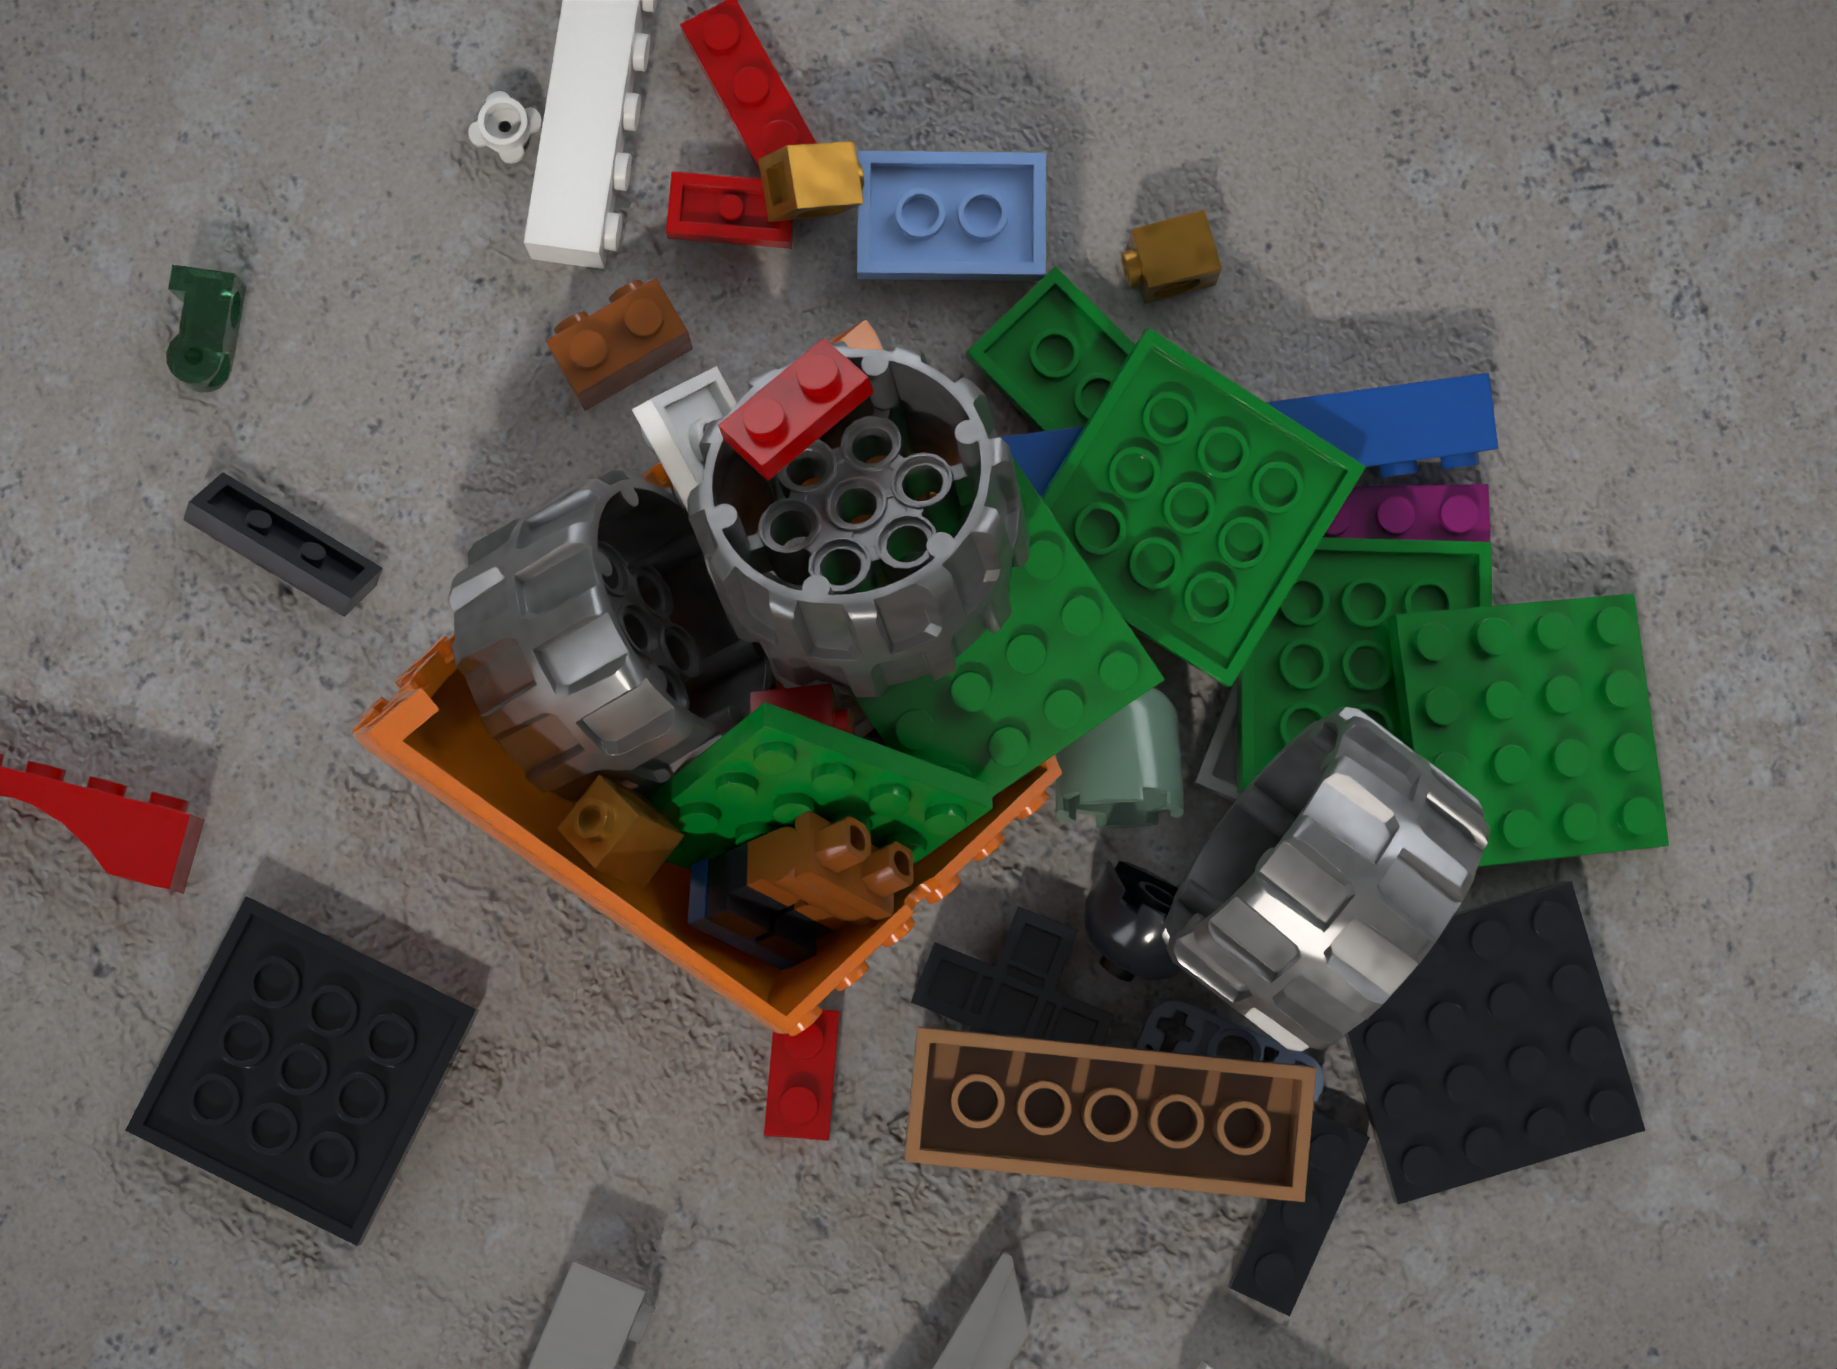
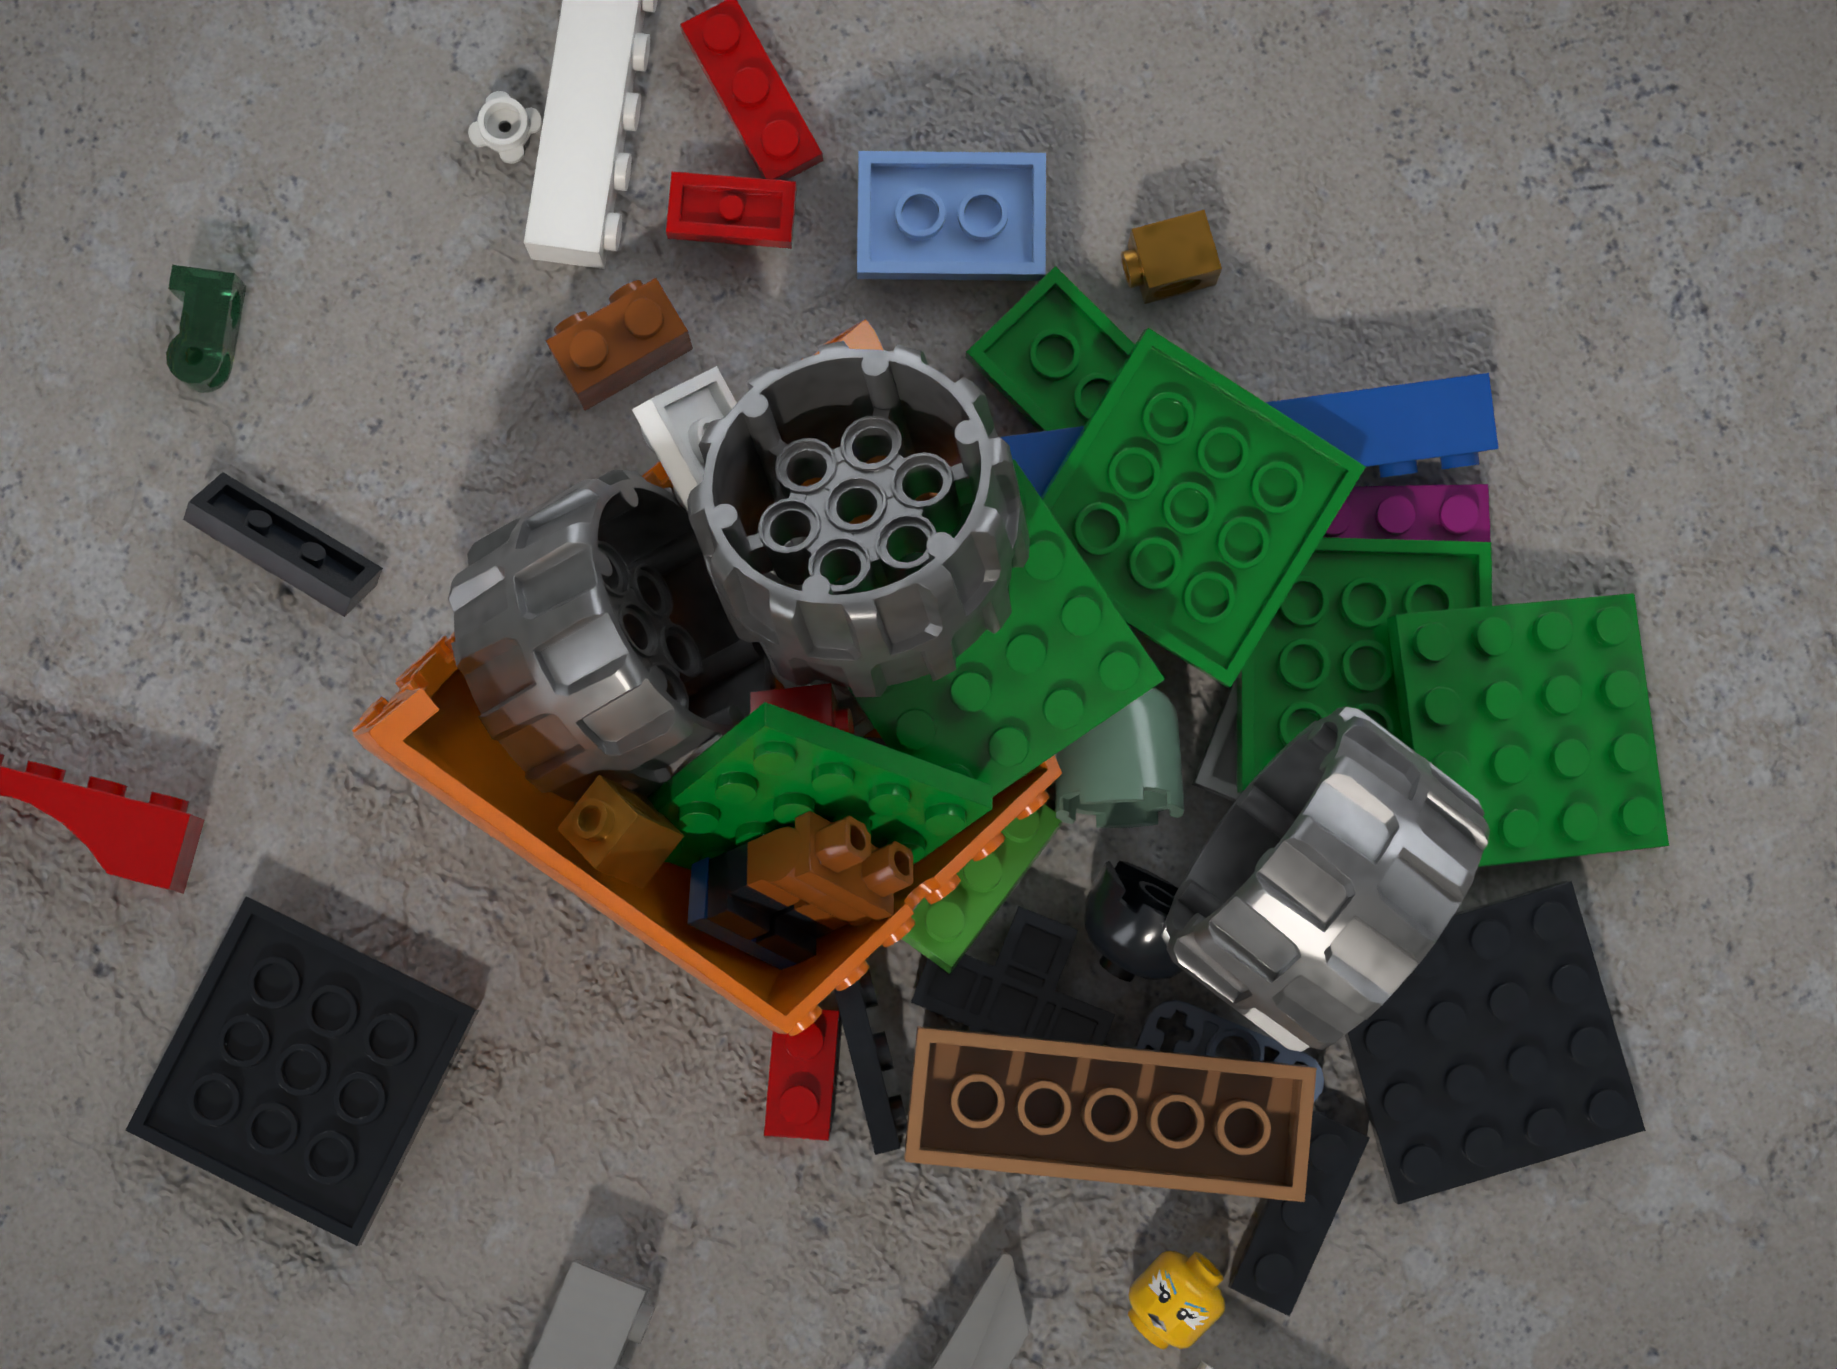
(795, 408): red plate -> none
(811, 180): pearl gold brick -> none
(870, 1058): none -> black plate
(952, 925): none -> bright green plate
(1176, 1299): none -> yellow head

